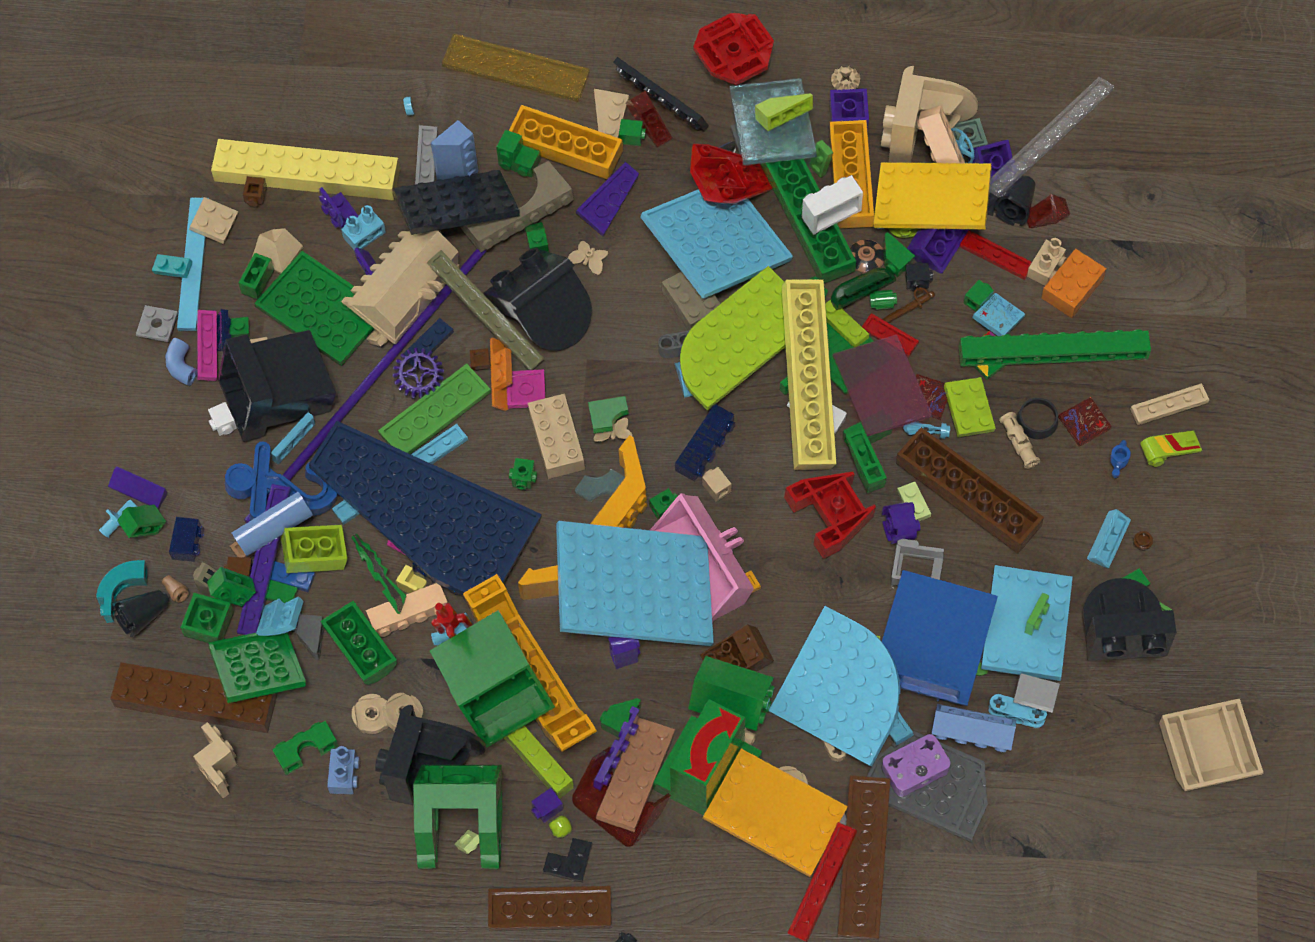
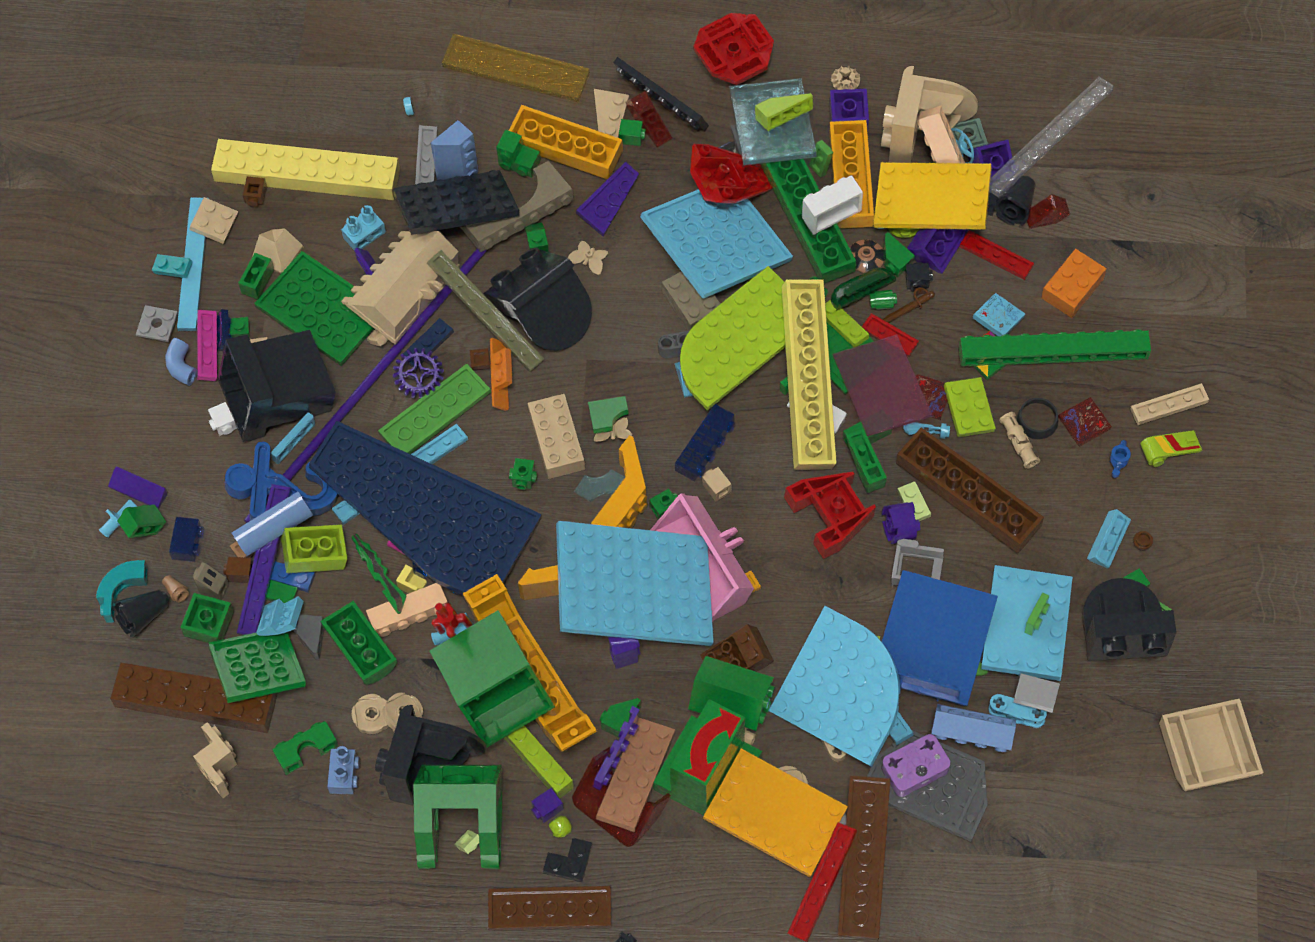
(231, 586): green brick -> none
(337, 208): dark purple bracket -> none
(525, 388): dark pink plate -> none
(978, 295): green brick -> none
(1047, 261): tan brick -> none

